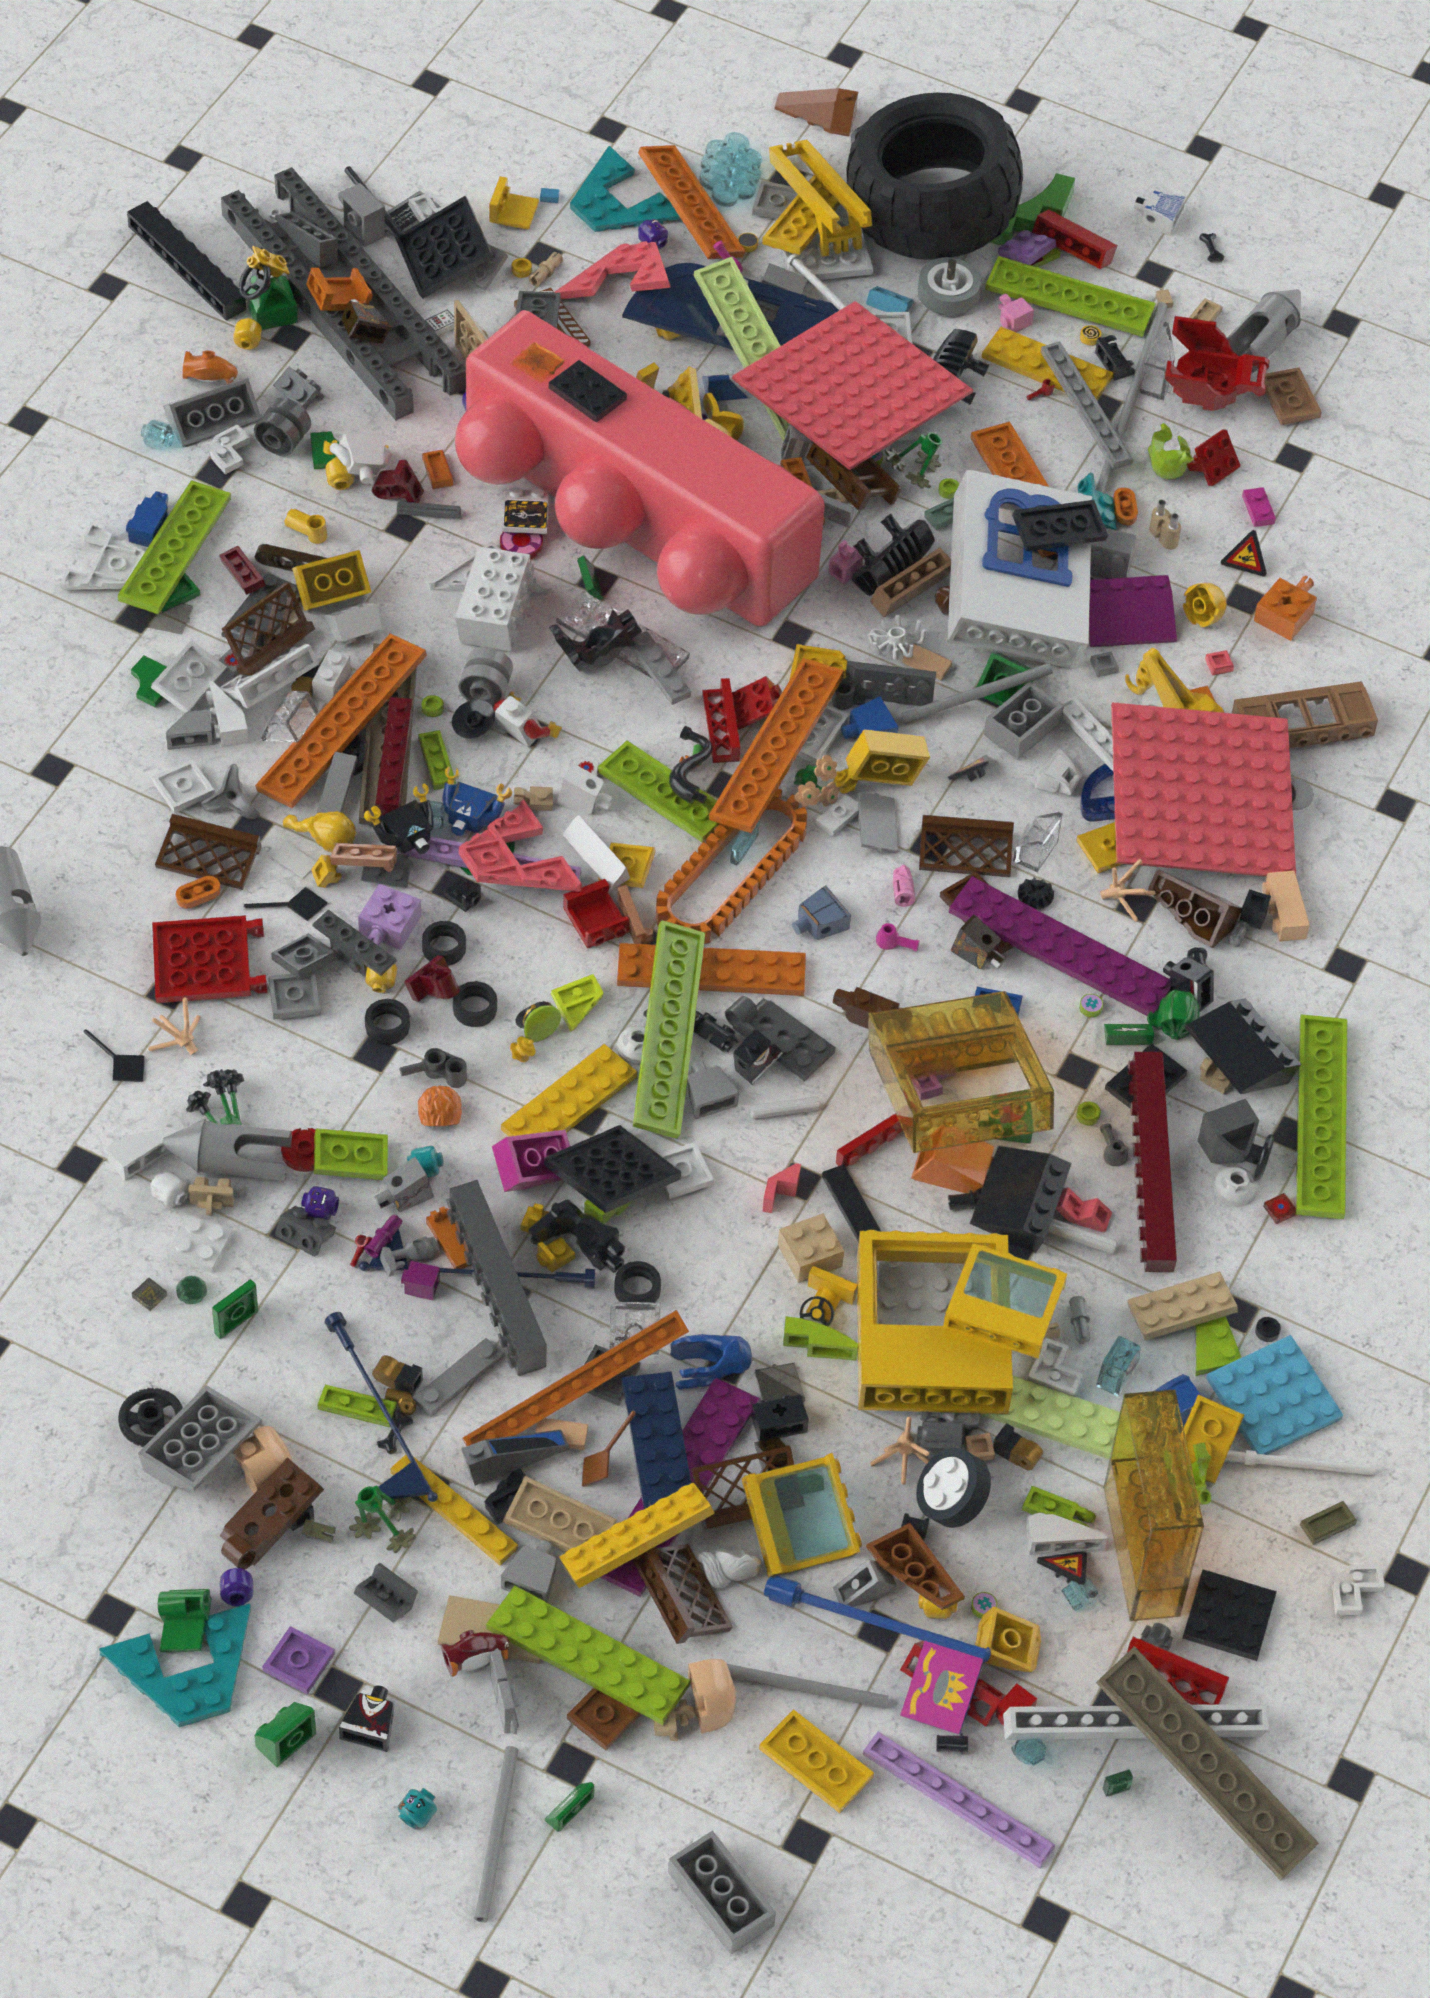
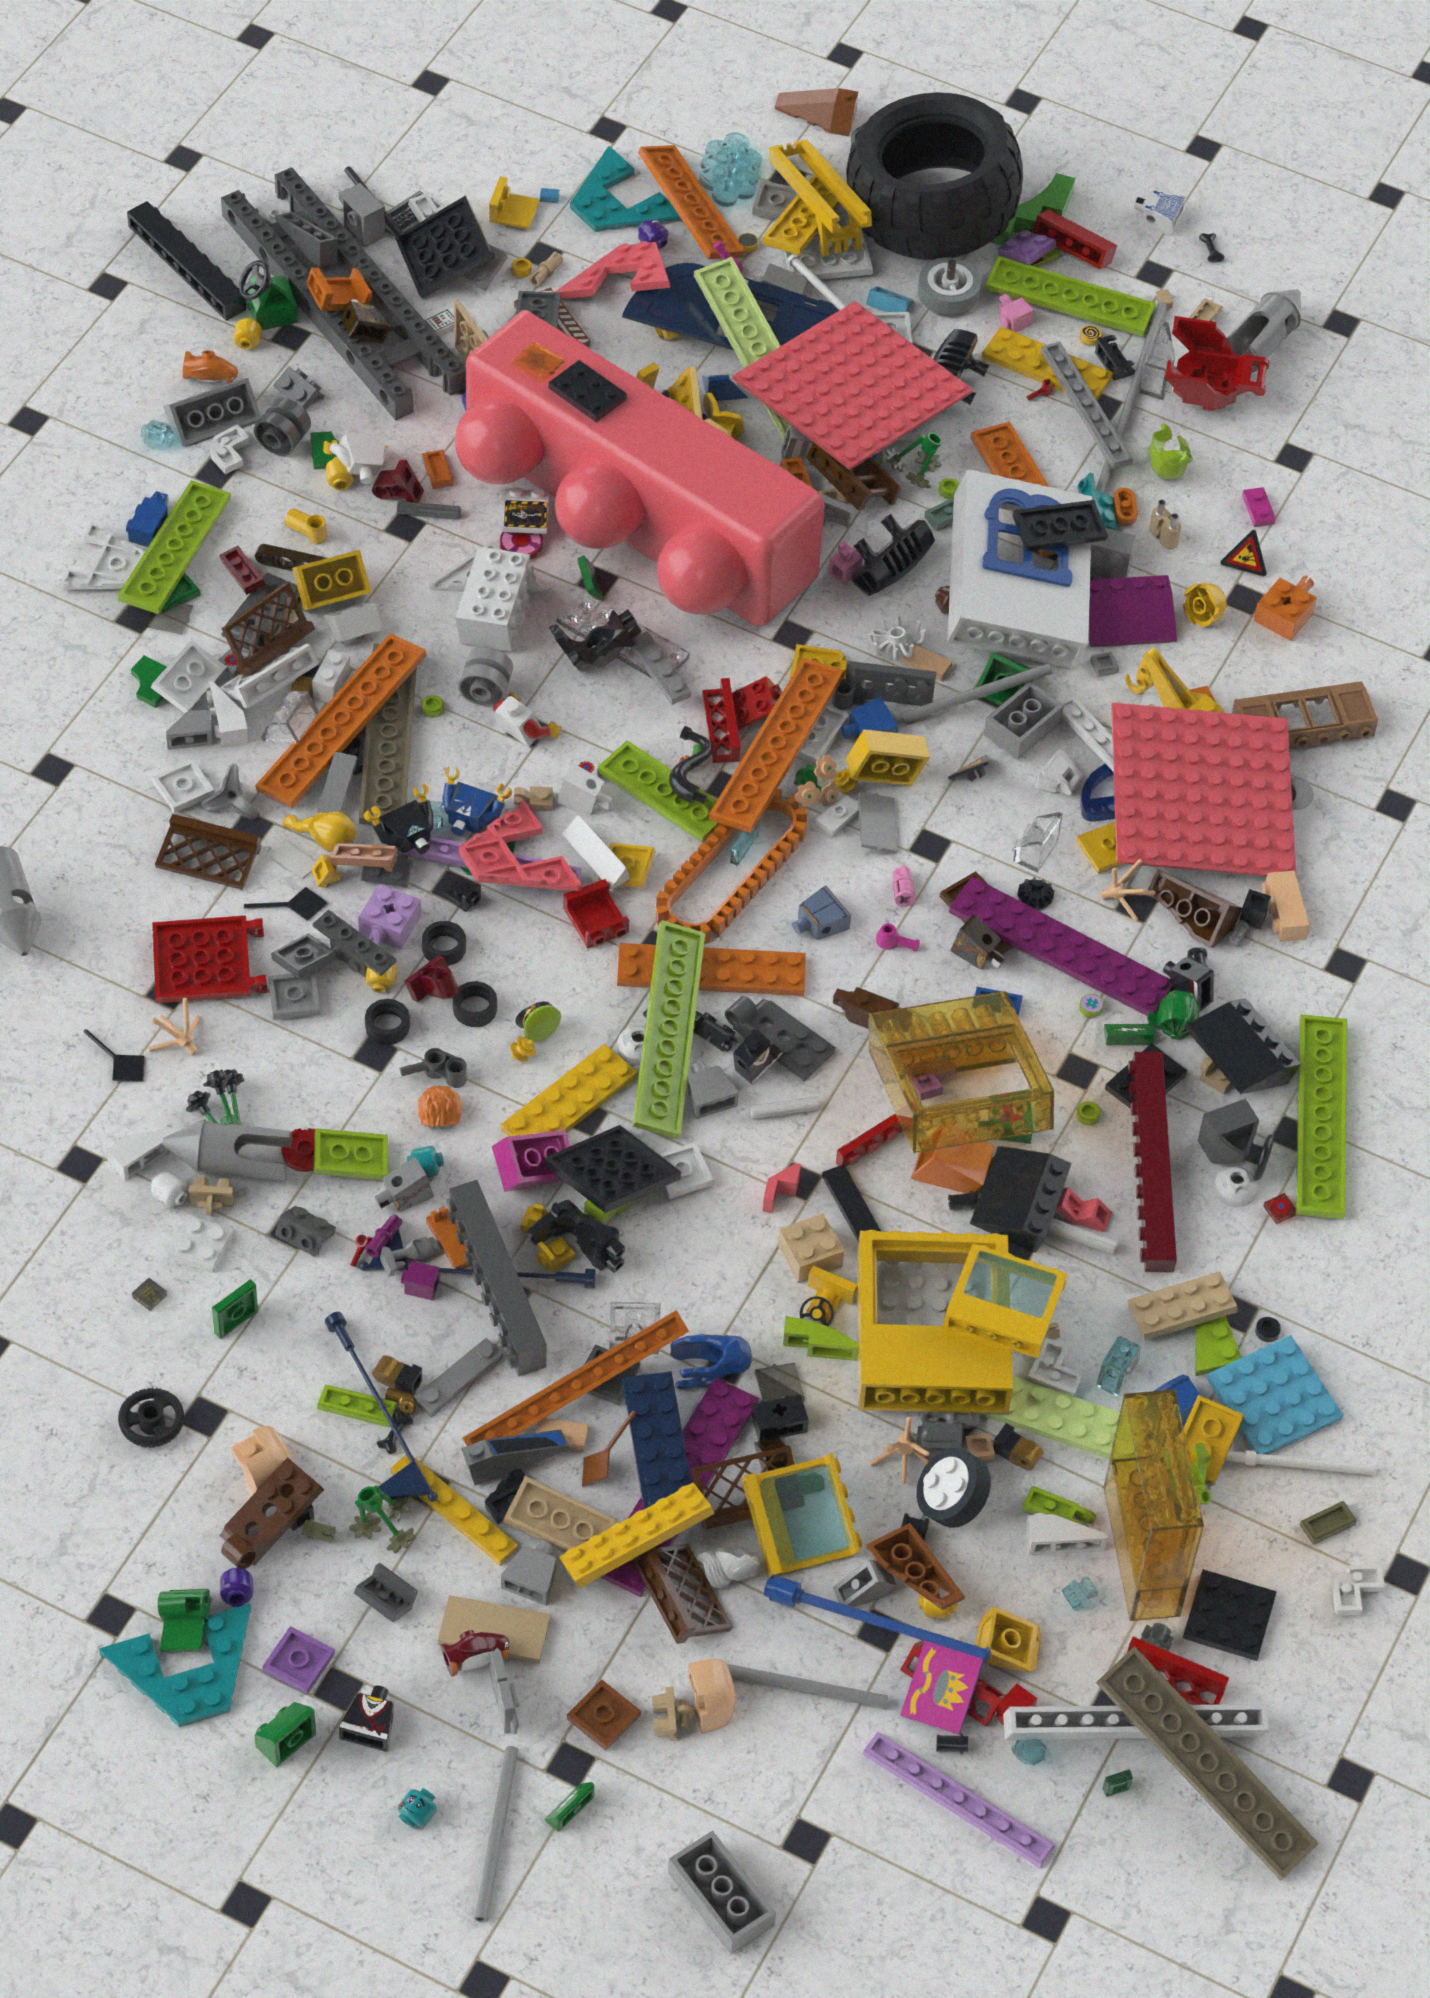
(191, 1296): clear green plate -> none
(197, 892): orange plate -> none
(197, 1440): light grey slope -> none
(275, 262): yellow hinge -> none
(320, 1202): dark purple head -> none
(394, 755): dark red brick -> none
(435, 758): lime tile -> none
(473, 718): black dish -> none
(577, 999): neon yellow wing -> none
(588, 1655): lime plate -> none
(638, 933): nougat hinge -> none
(641, 1269): black tyre -> none
(816, 1761): yellow plate -> none
(911, 582): medium nougat brick -> none
(947, 827): reddish brown fence -> none
(982, 1603): tile -> none
(1067, 1565): piece -> none
(1079, 1319): light grey axle -> none
(1112, 1156): dark grey bar -> none
(1215, 458): red bracket -> none
(1219, 662): coral tile -> none
(1291, 396): medium nougat plate -> none

